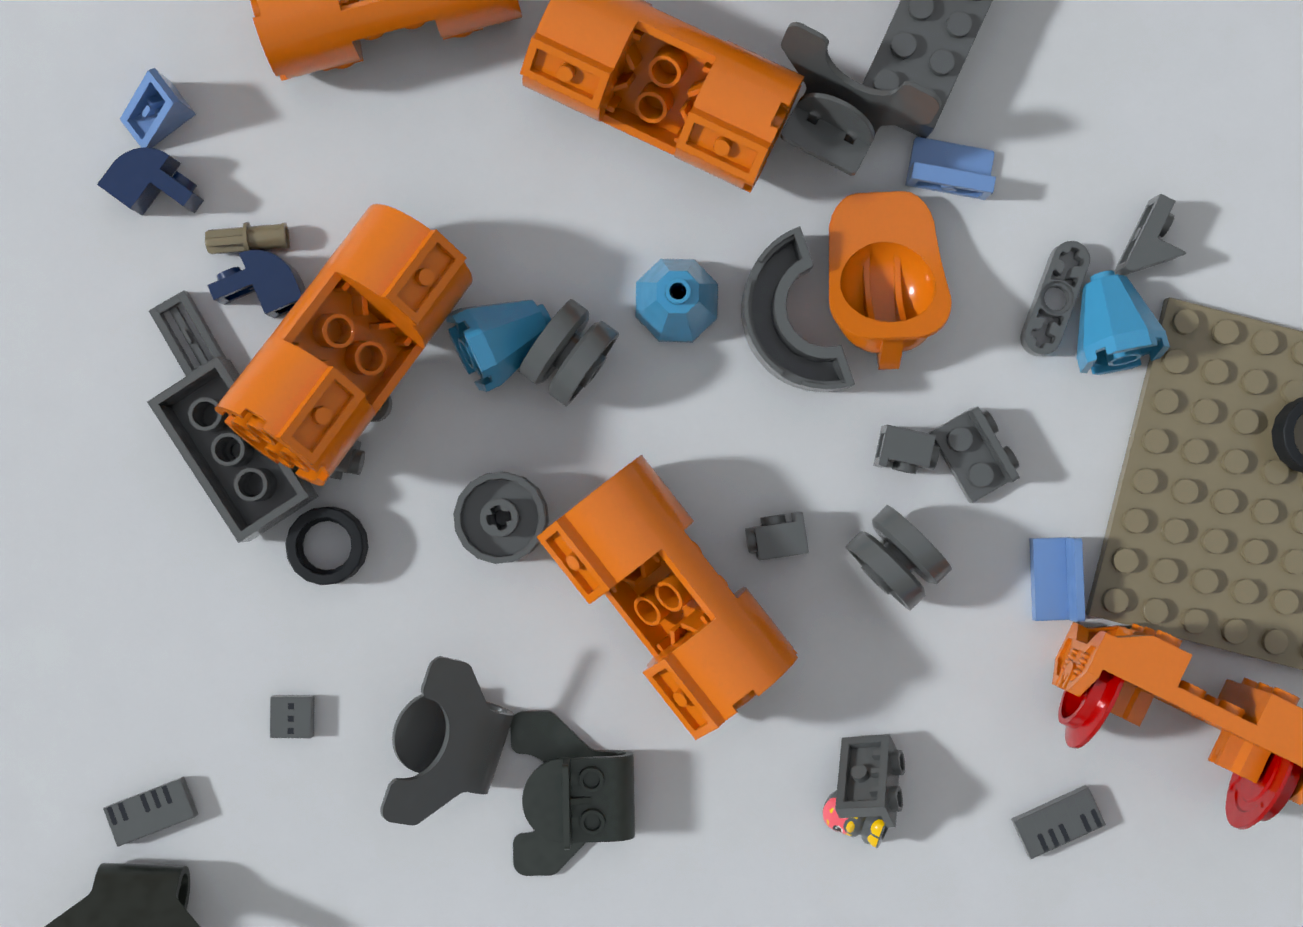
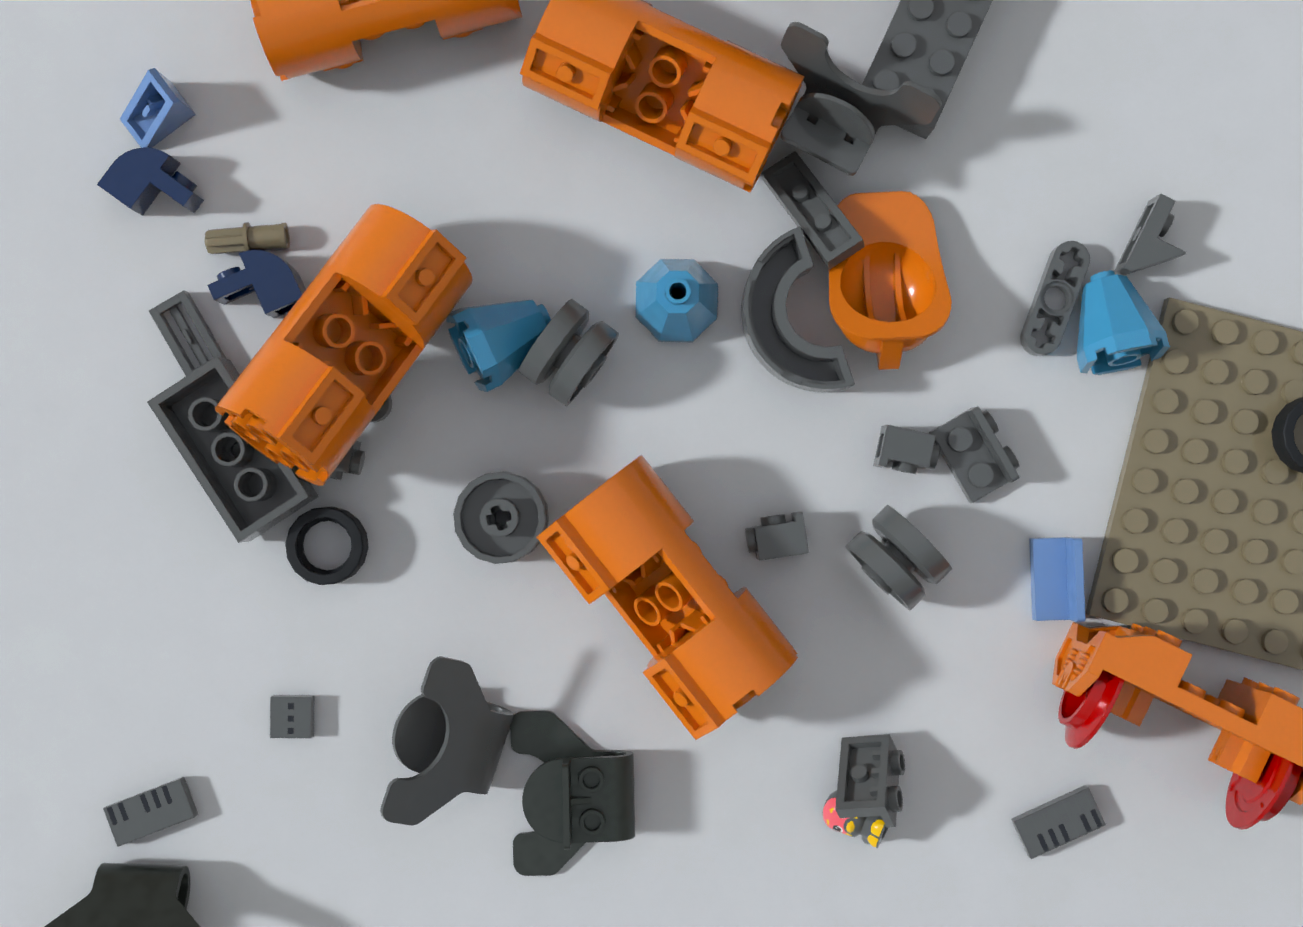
(812, 210): none -> dark grey plate
(951, 168): medium blue panel -> none

